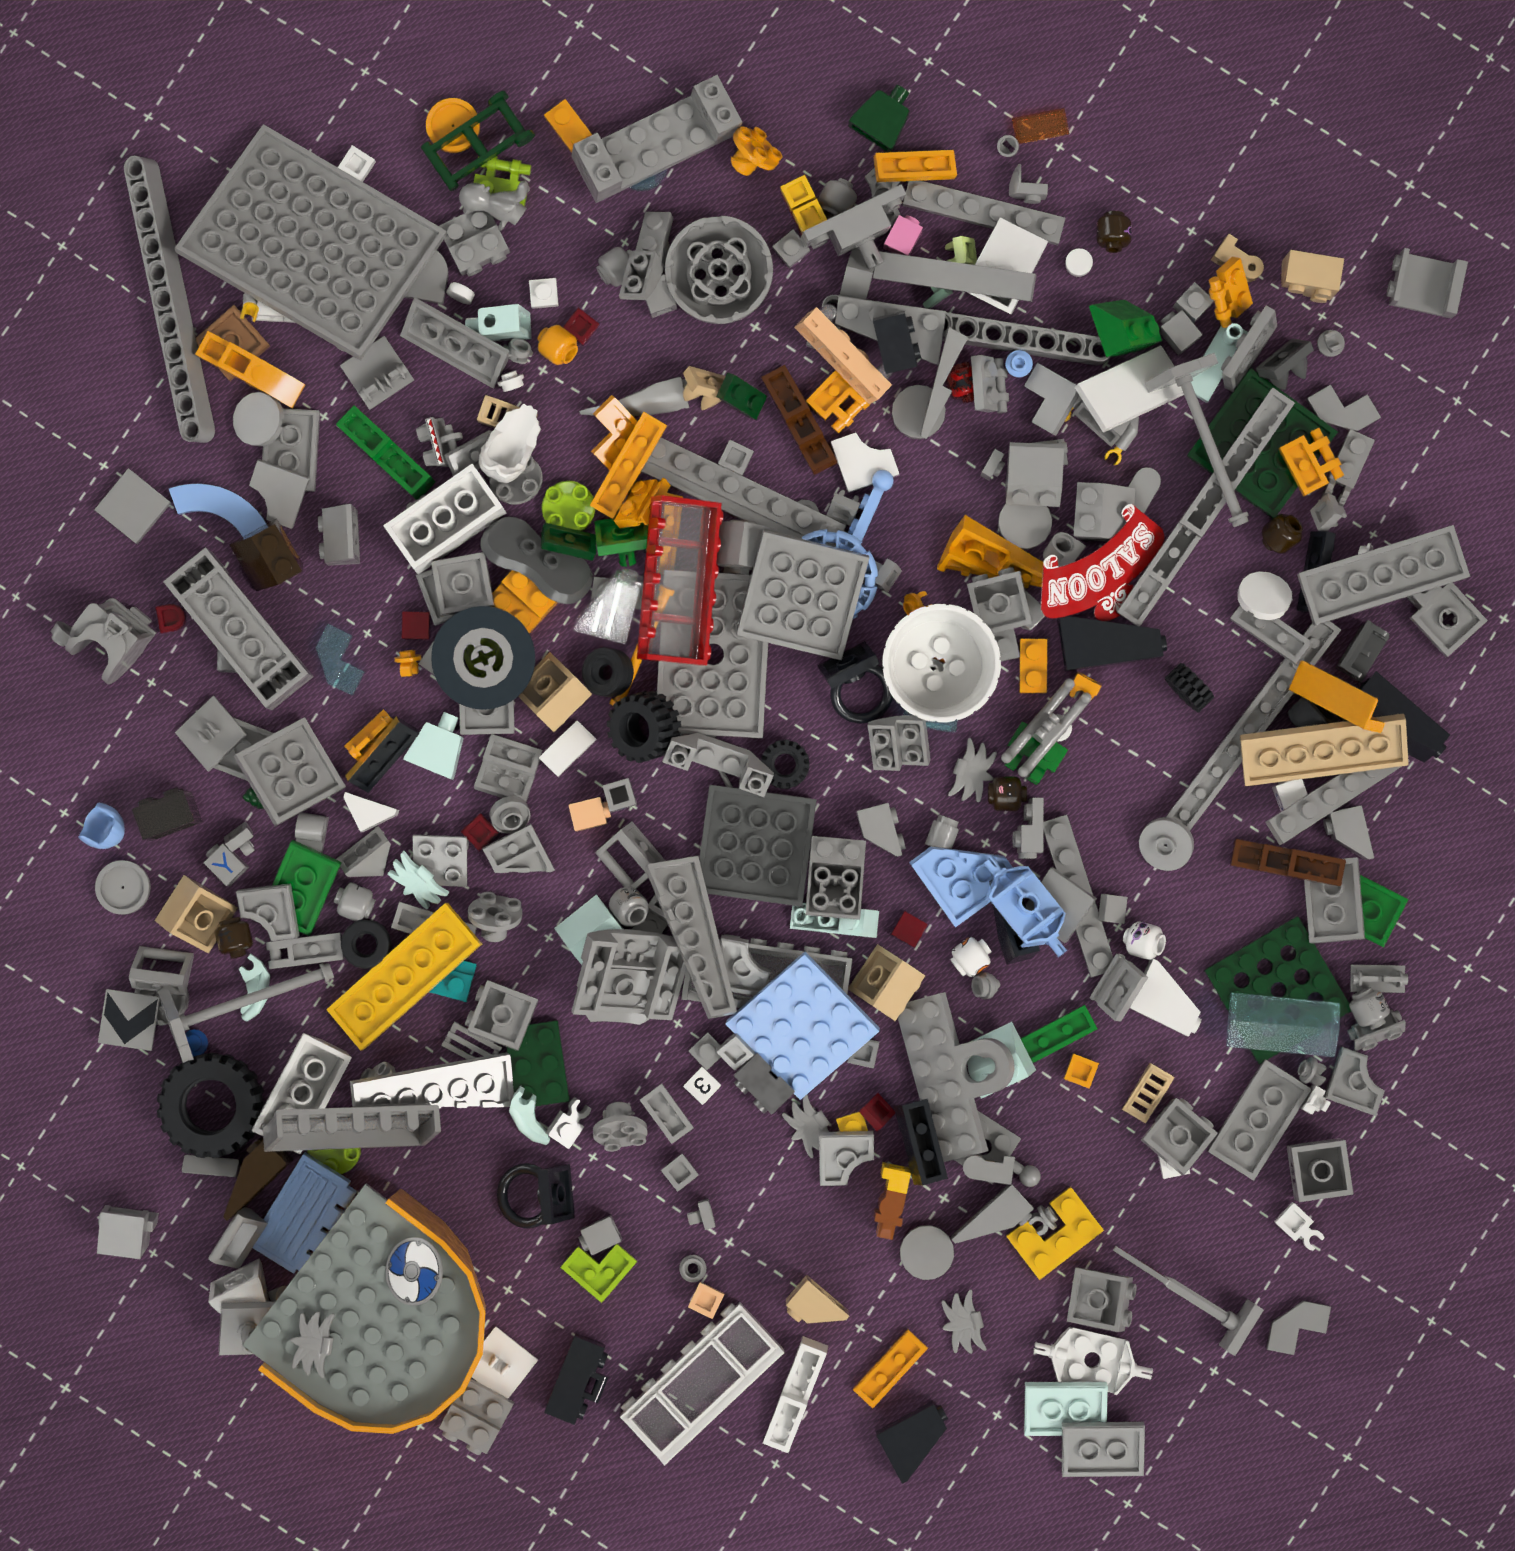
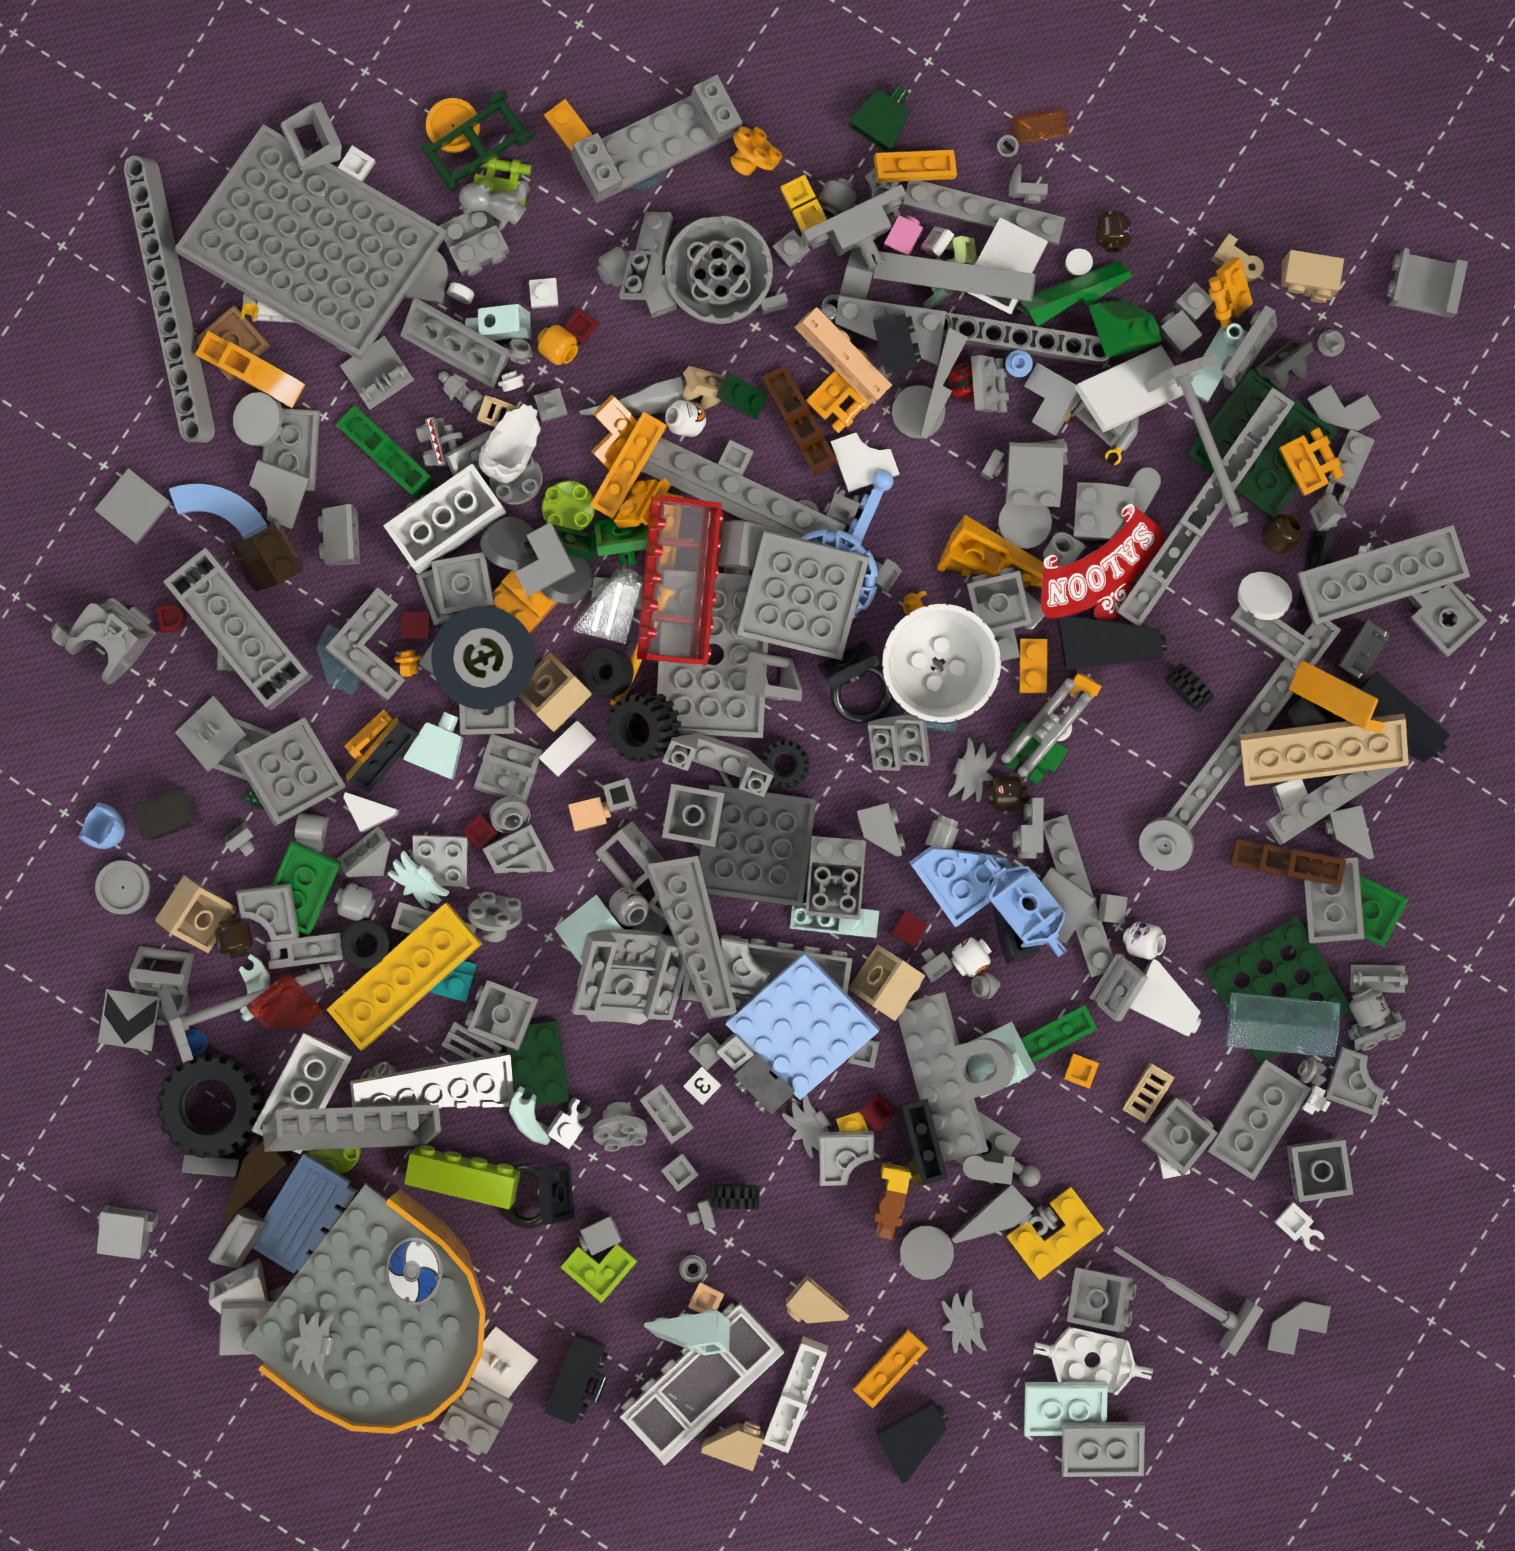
(225, 864): light grey brick -> none
(285, 1005): none -> clear red plate
(315, 115): none -> light grey tile
(351, 652): none -> light grey plate
(456, 387): none -> light grey piece
(462, 1176): none -> lime brick
(550, 405): none -> light grey tile
(552, 561): none -> light grey tile
(685, 418): none -> white head
(693, 815): none -> light grey slope
(701, 1333): none -> light aqua slope
(735, 1196): none -> black tyre
(736, 1444): none -> tan slope
(757, 682): none -> light grey tile
(774, 303): none -> light grey tile
(936, 965): none -> light grey tile
(937, 241): none -> white tile
(1085, 287): none -> green slope

